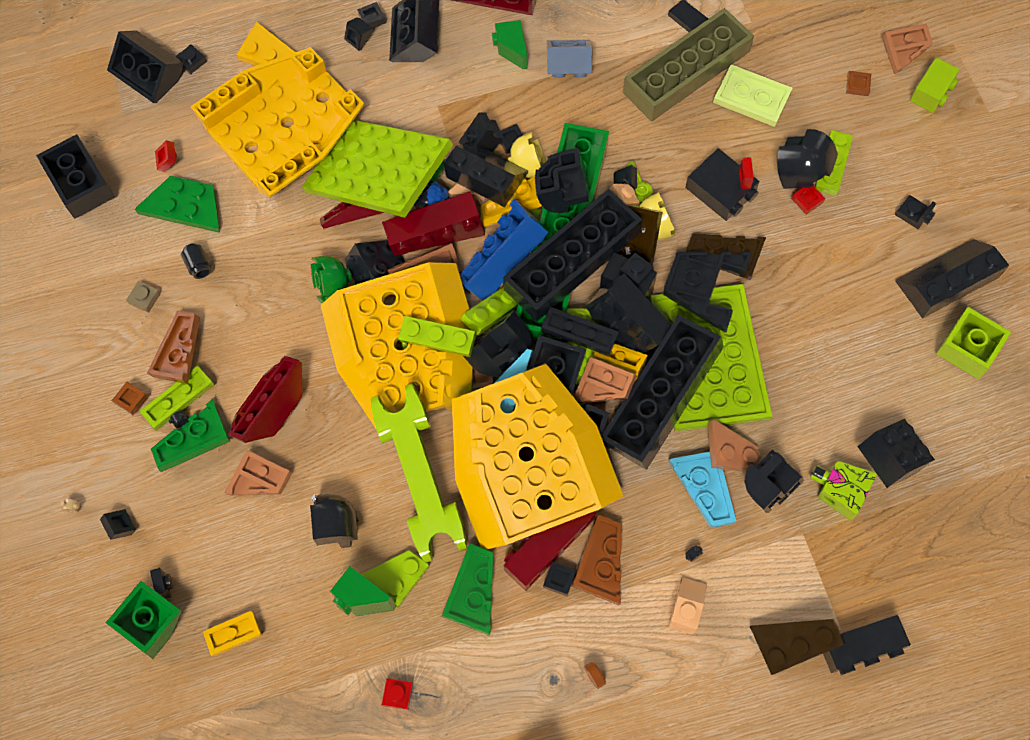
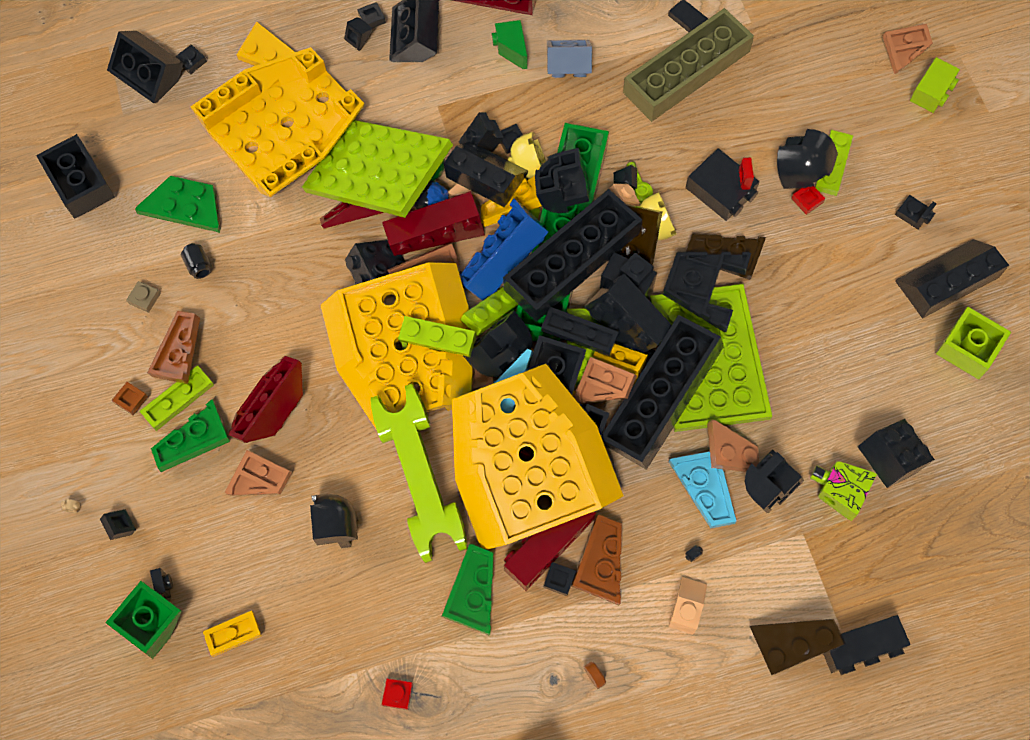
(165, 156): red plate -> none
(178, 419): black piece -> none
(328, 275): green cylinder -> none
(359, 595): green slope -> none
(398, 576): lime wing -> none
(752, 95): yellowish green plate -> none
(858, 83): dark orange tile -> none

